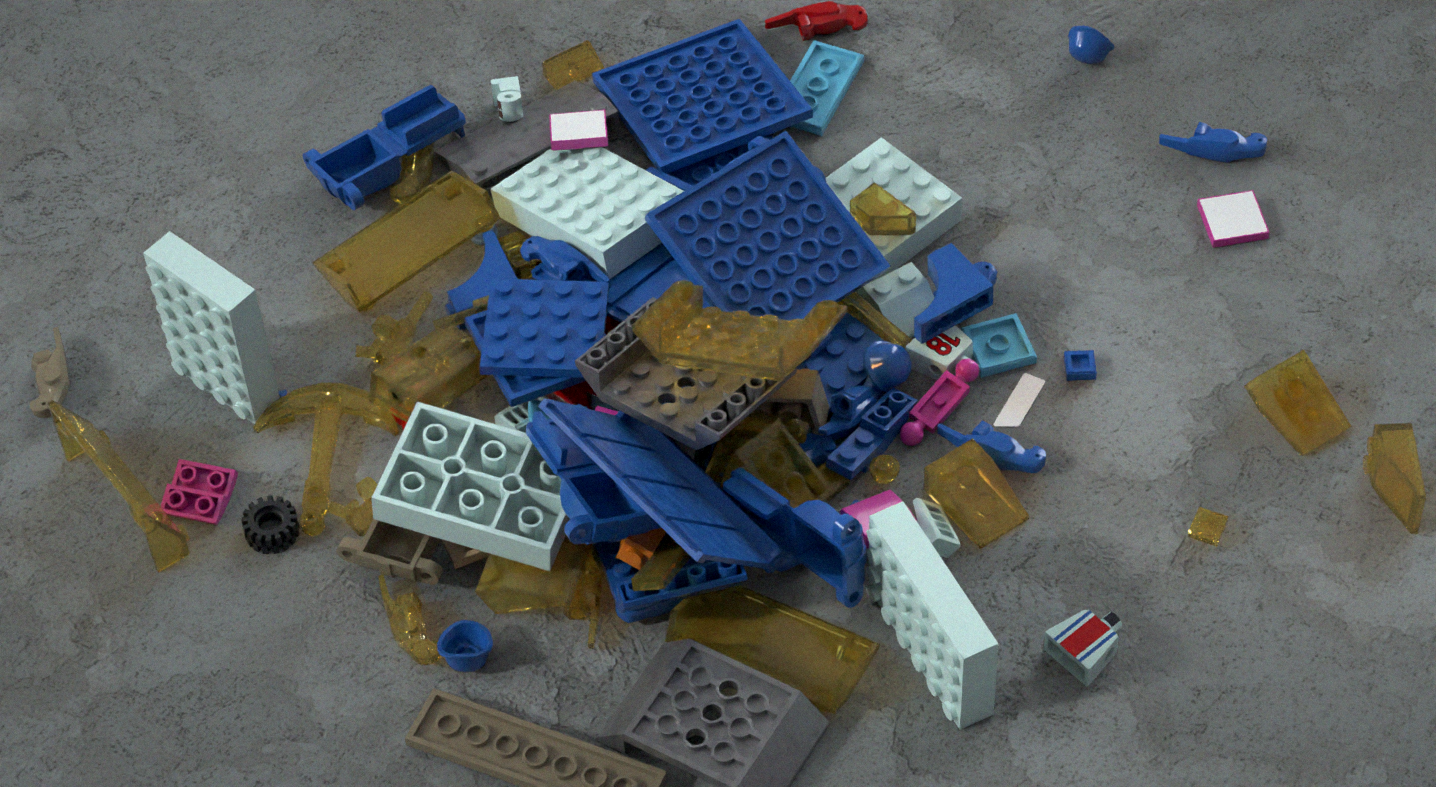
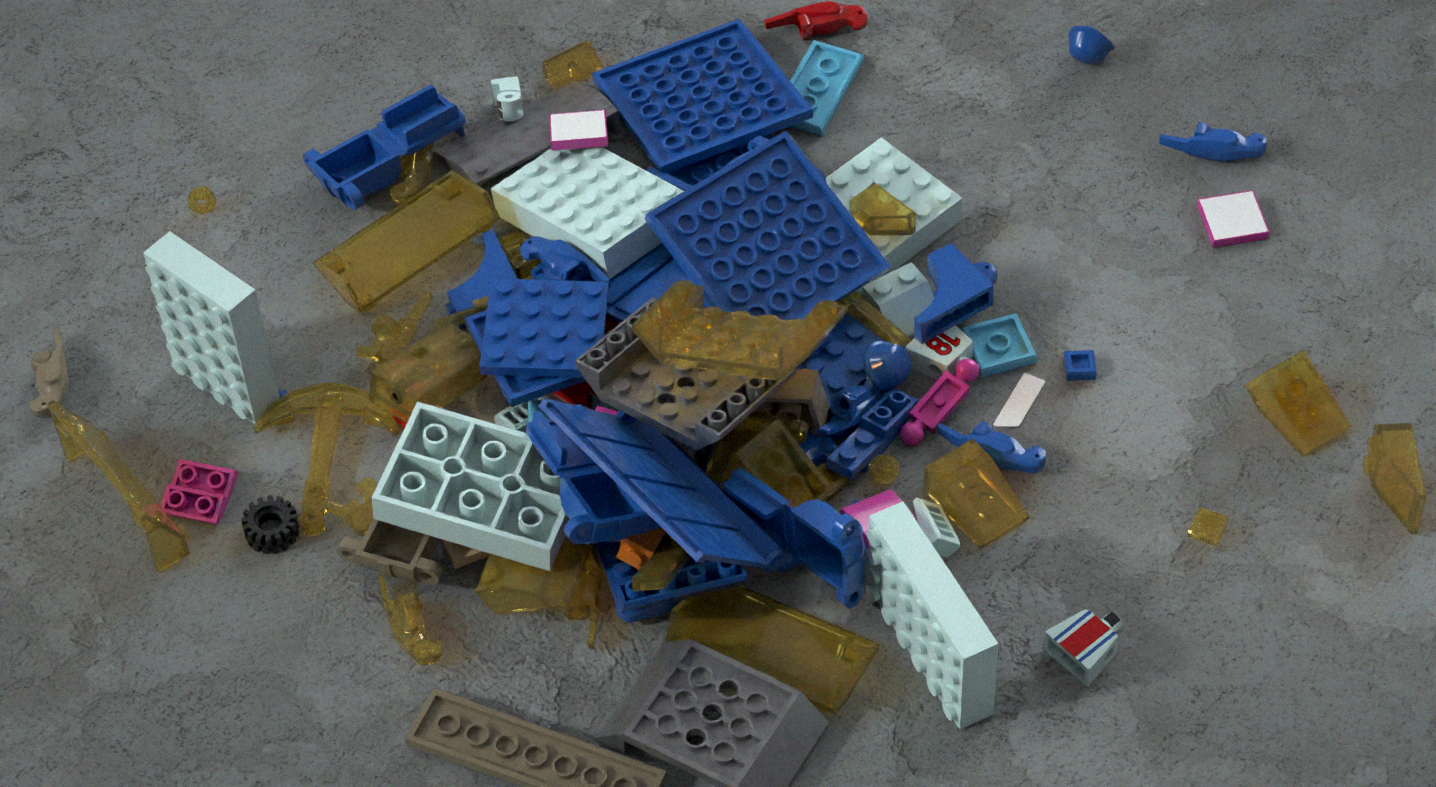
(201, 193): none -> clear yellow plate
(465, 645): blue helmet -> none

